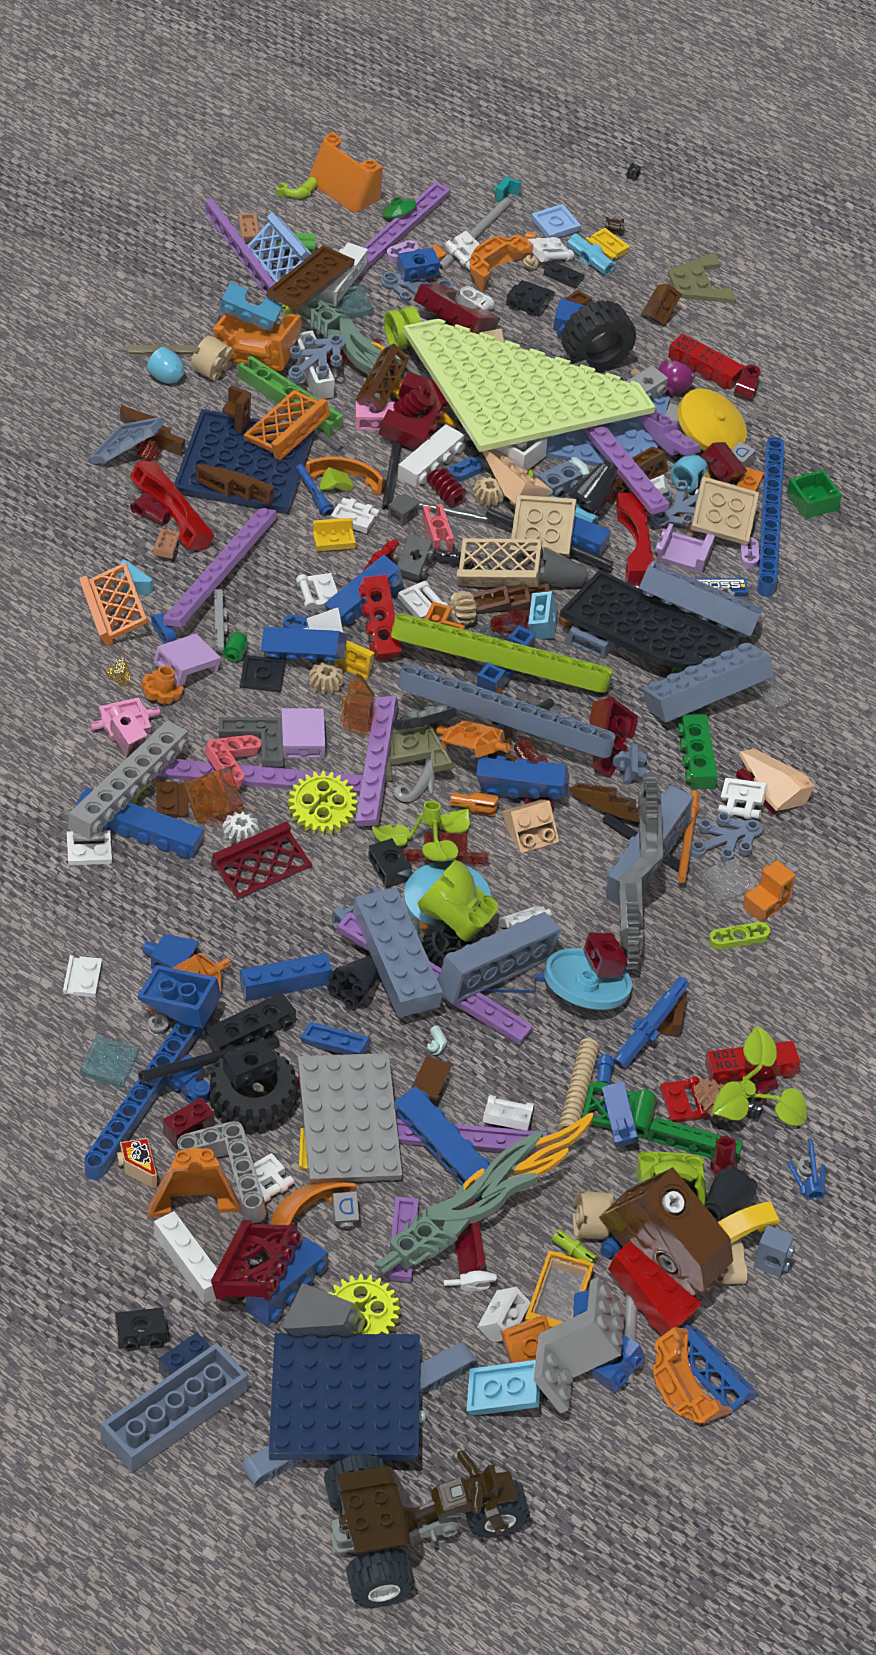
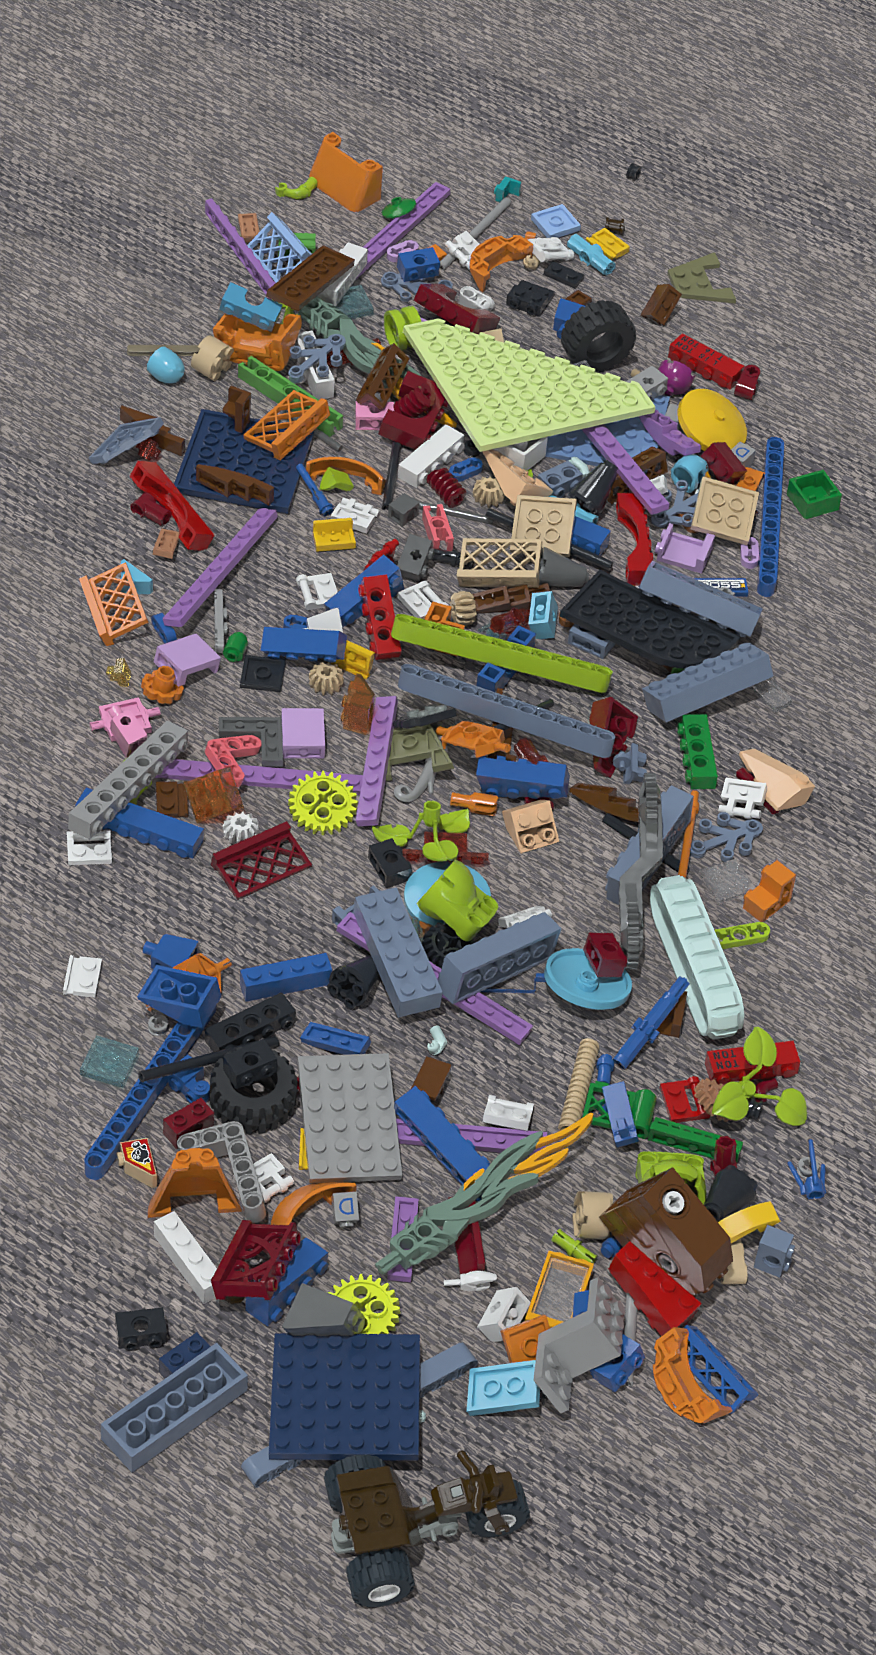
(697, 957): none -> light aqua piece

